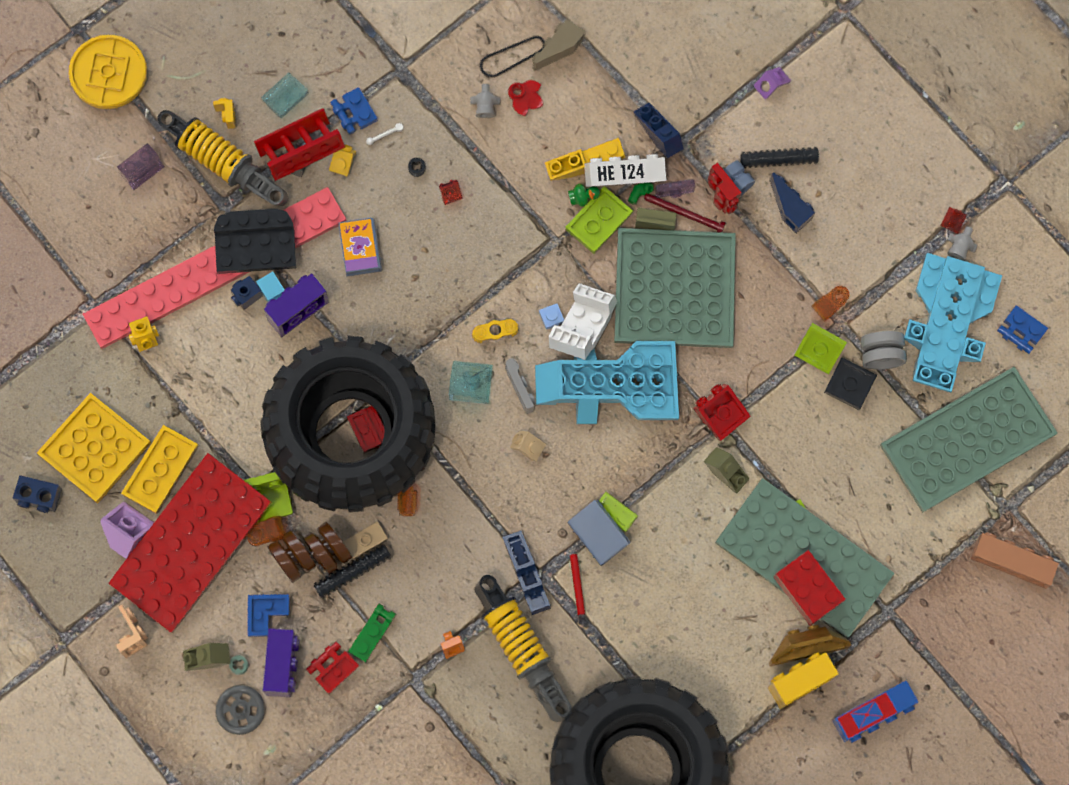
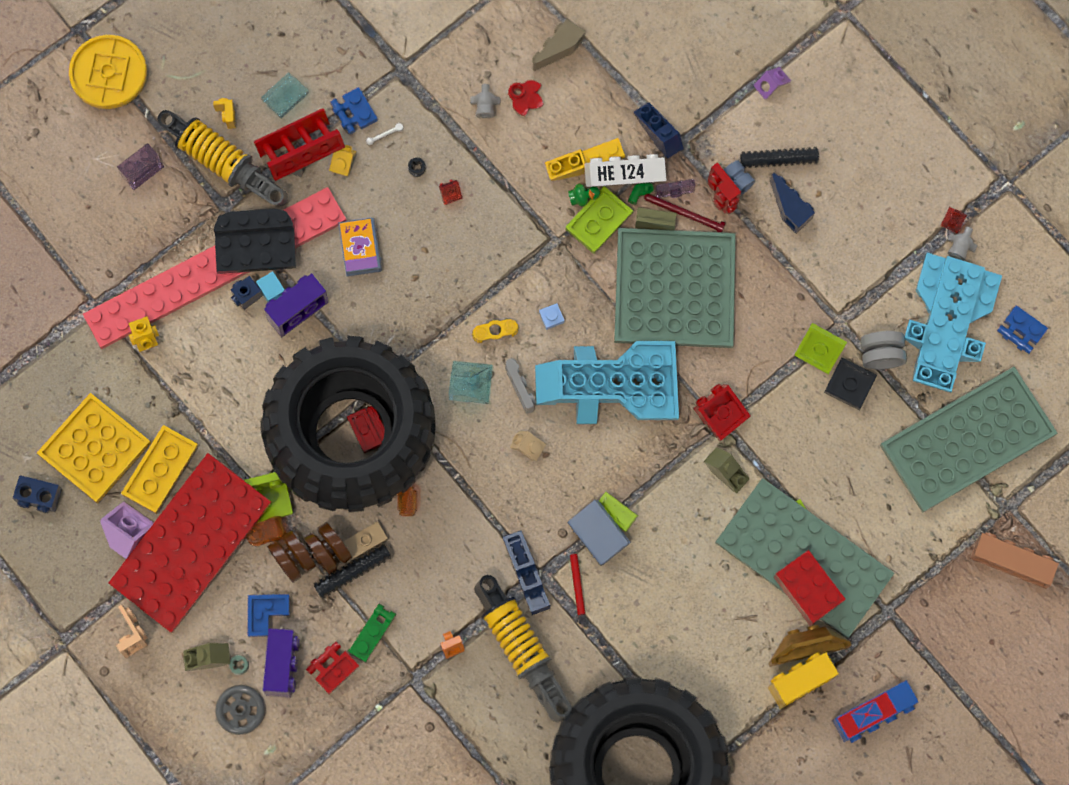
(506, 48): black piece -> none
(583, 322): white plate -> none
(829, 304): clear orange piece -> none

